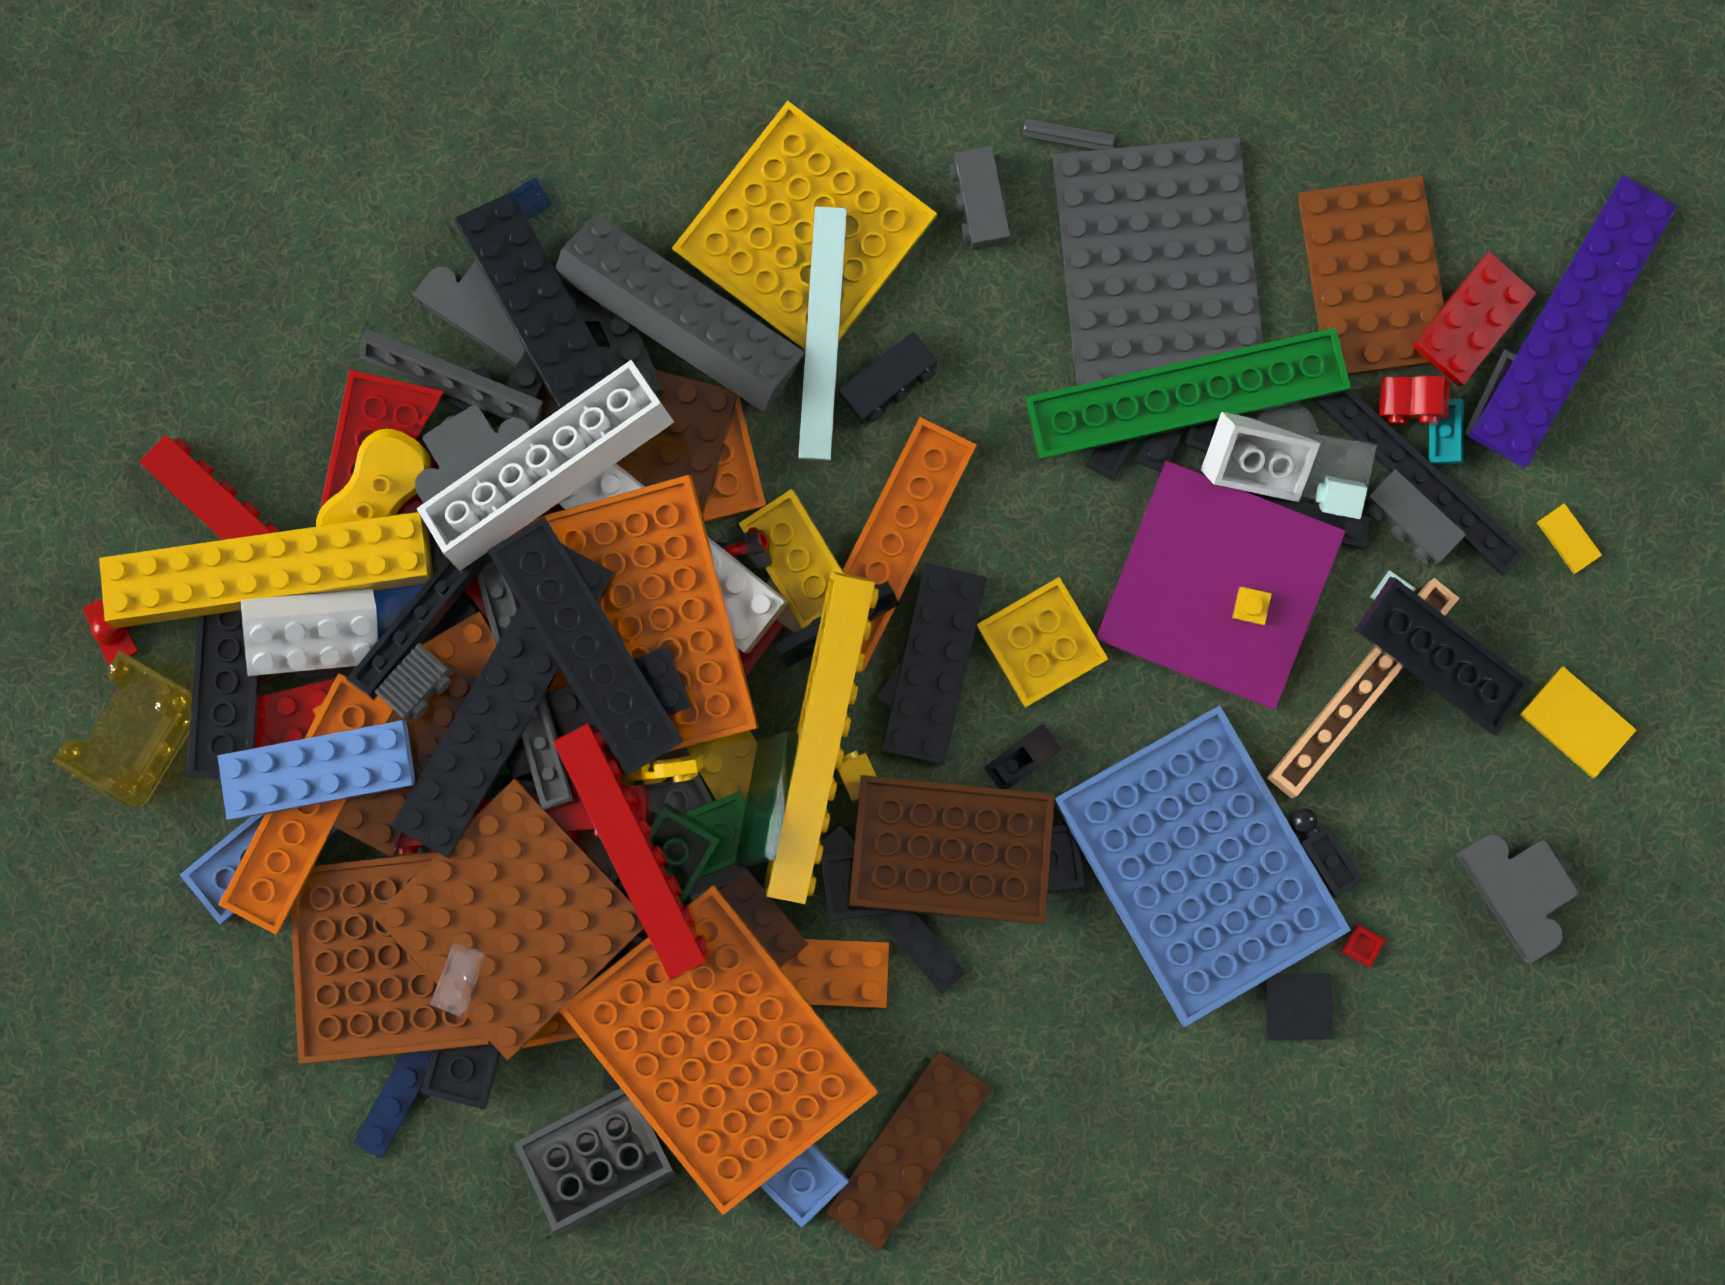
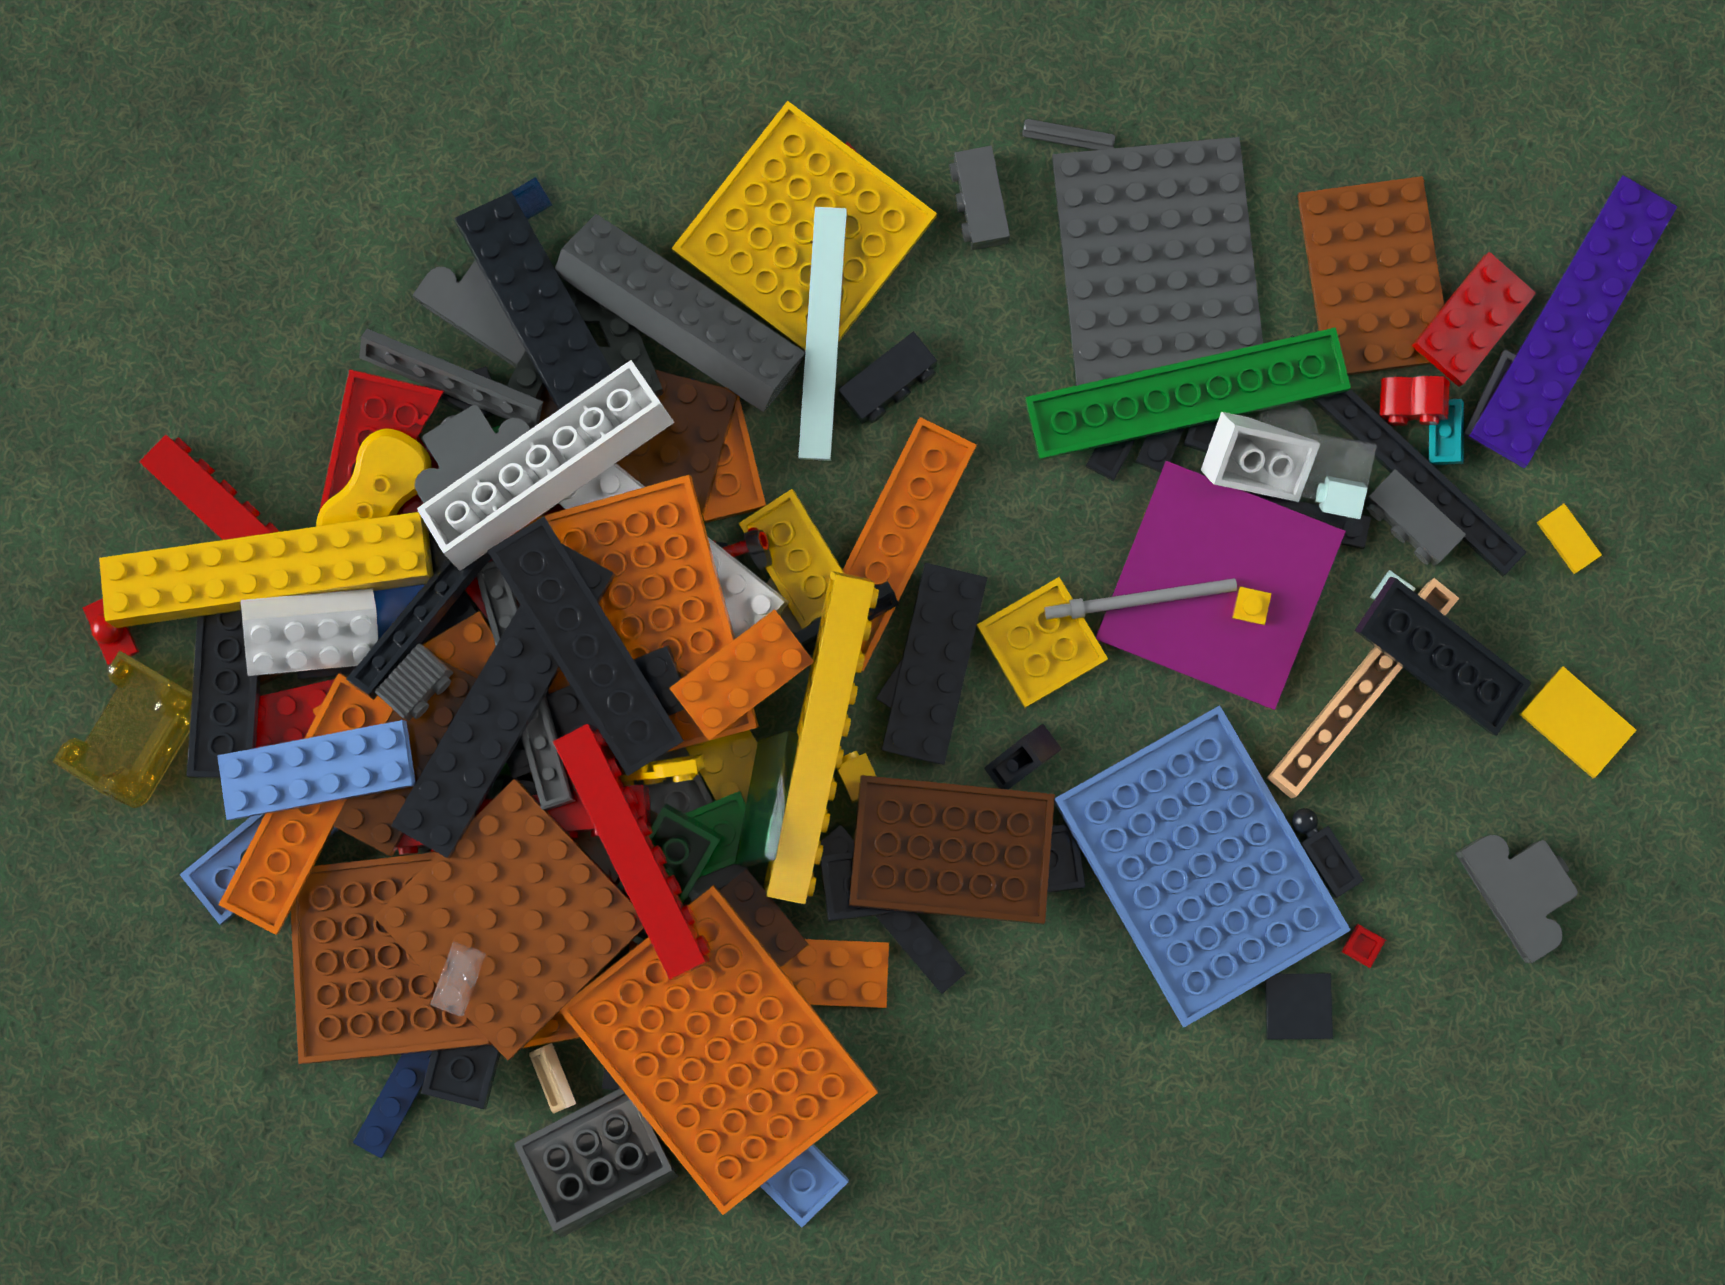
(552, 1078): none -> tan tile
(741, 675): none -> orange plate
(908, 1150): reddish brown plate -> none
(1078, 608): none -> light grey bar

